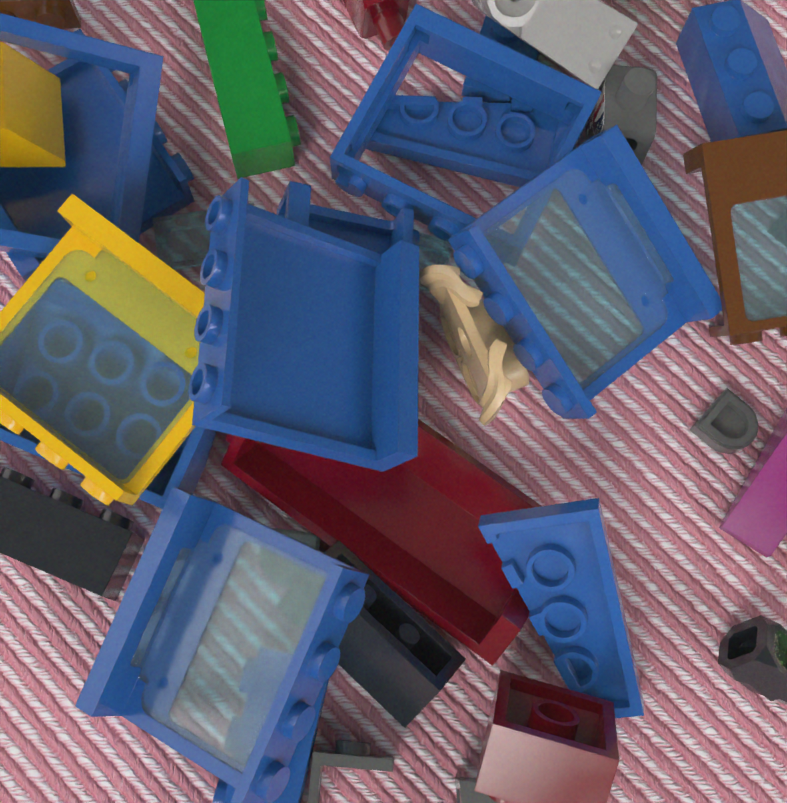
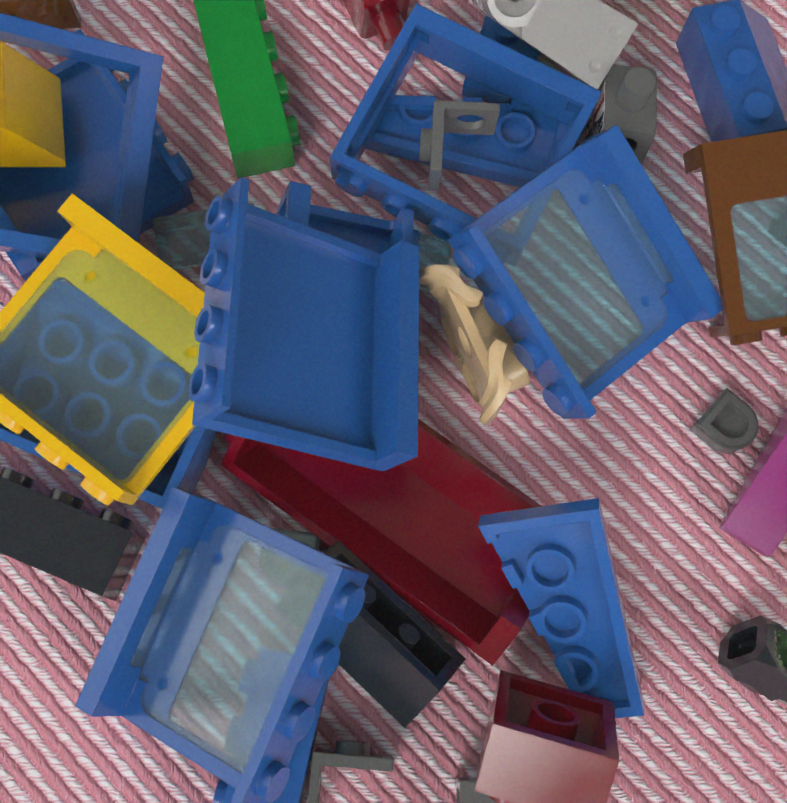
(445, 121): none -> dark grey bracket

